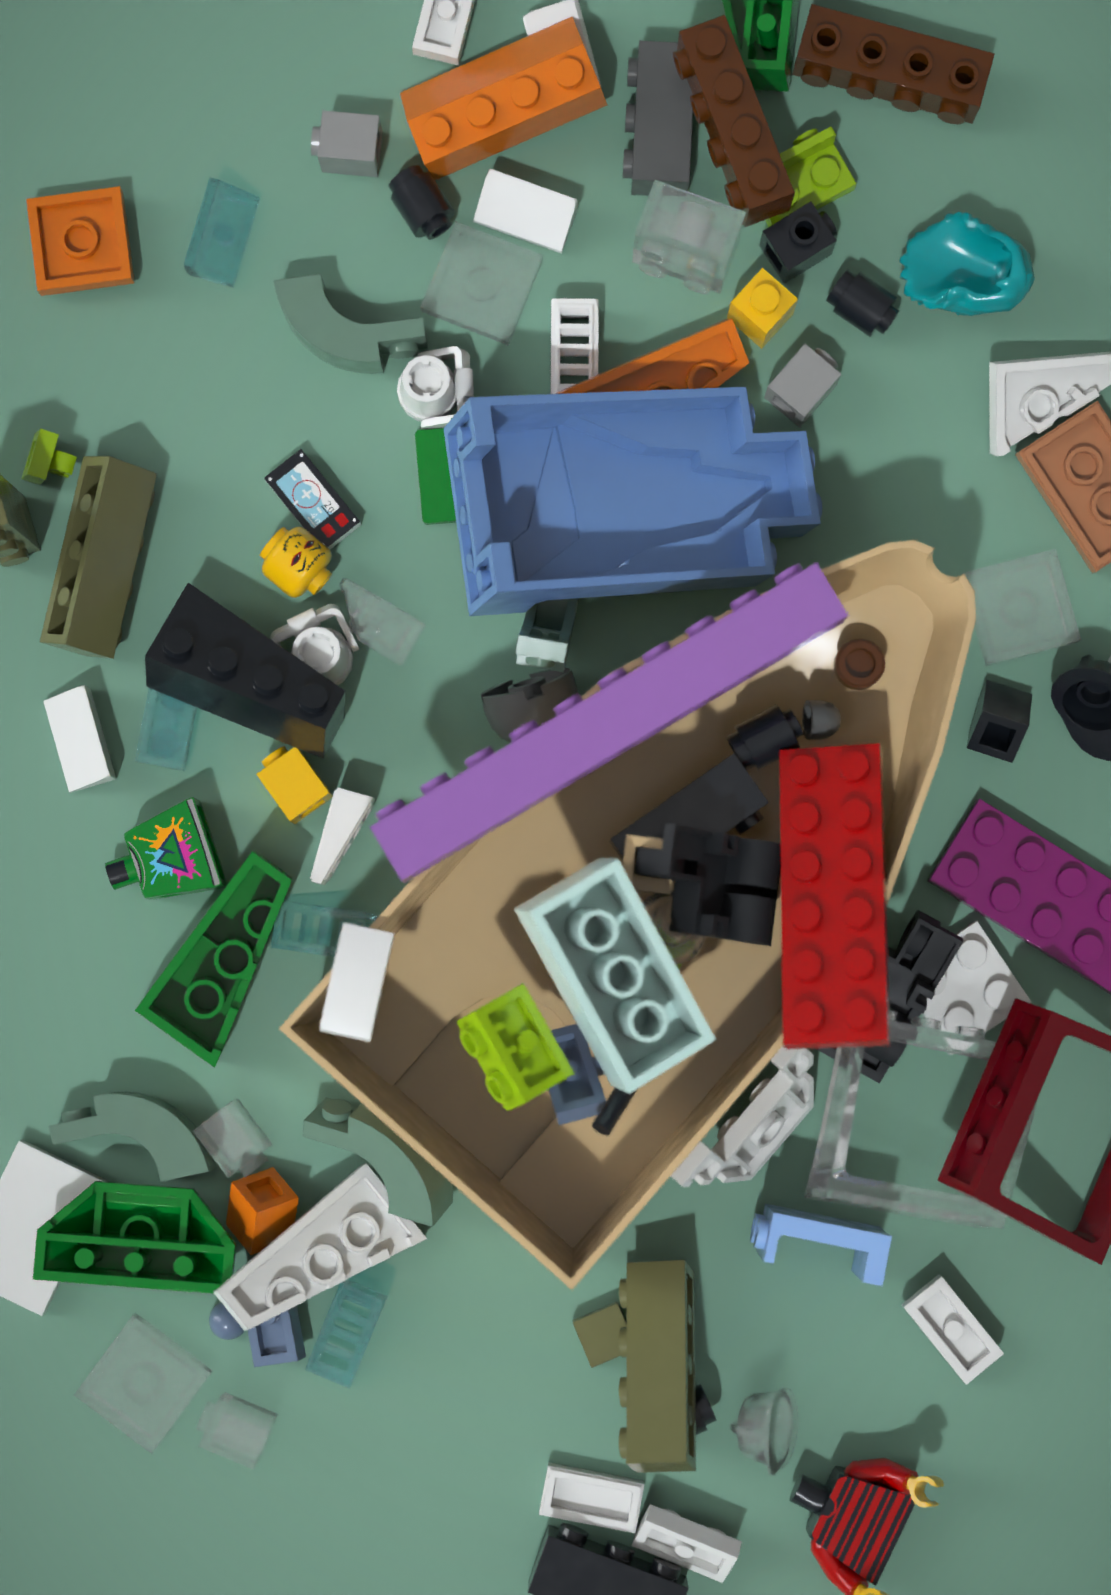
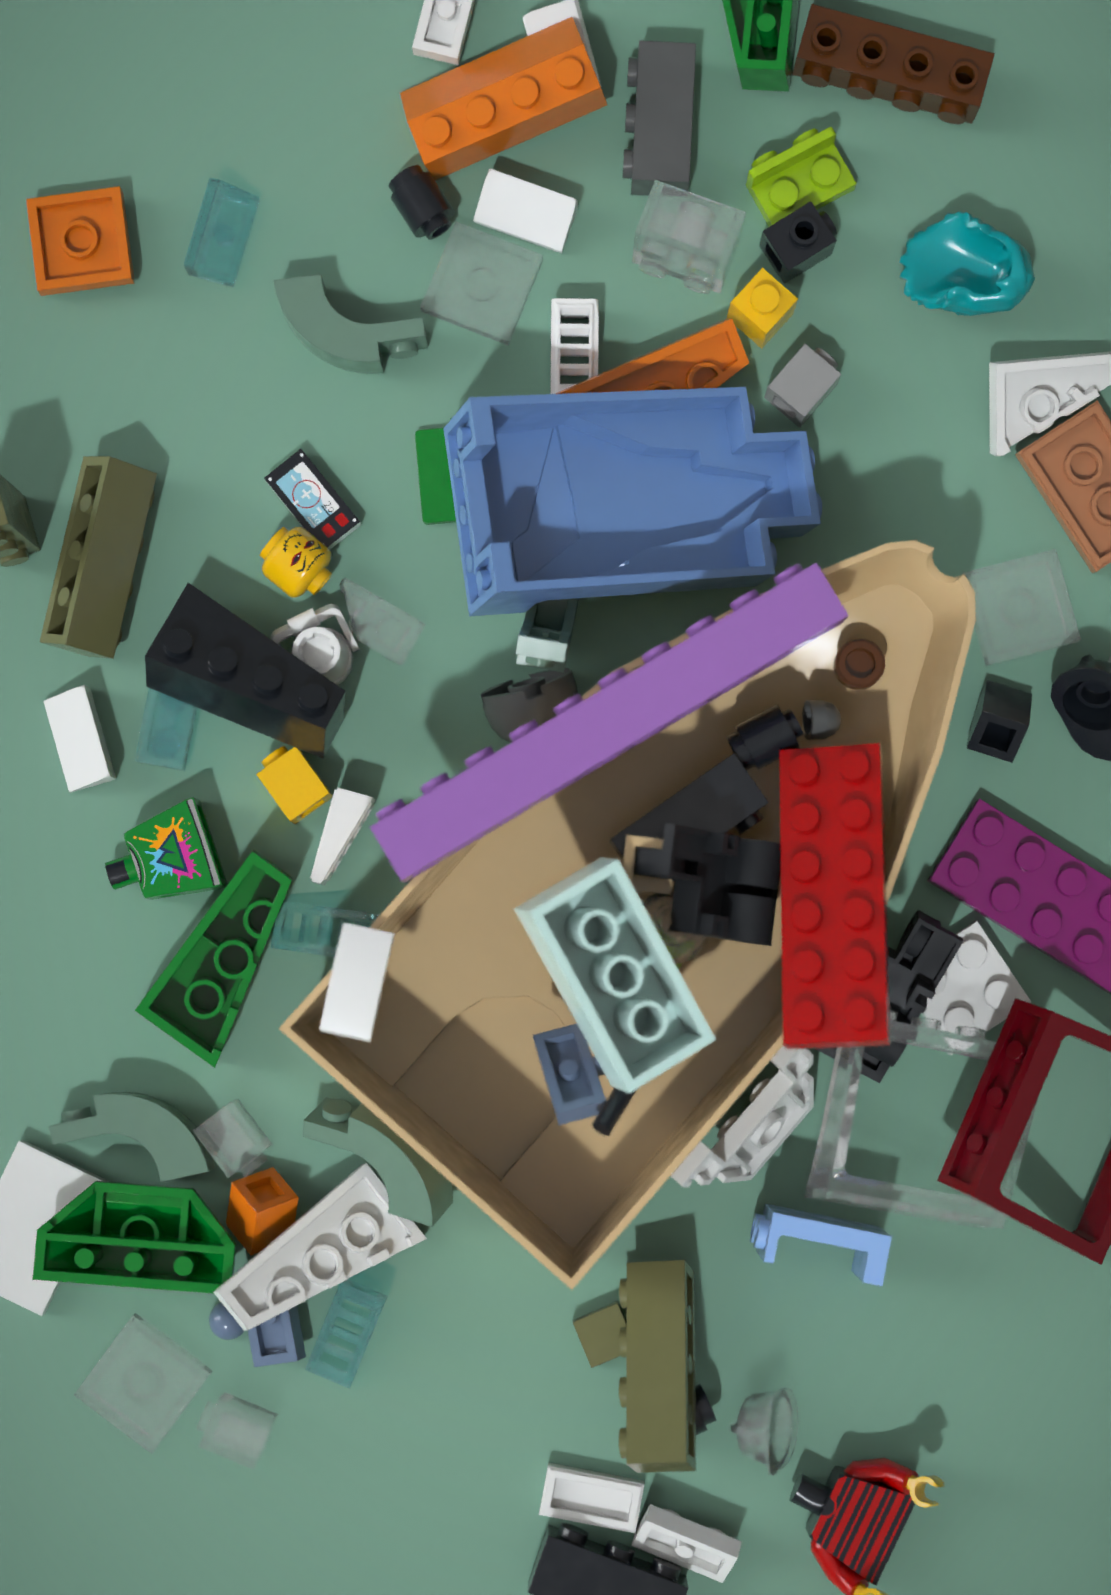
(45, 459): lime tile -> none
(348, 143): light grey brick -> none
(430, 388): white piece -> none
(514, 1048): lime bracket -> none
(734, 120): reddish brown brick -> none
(863, 303): black brick -> none
(952, 1329): white plate -> none

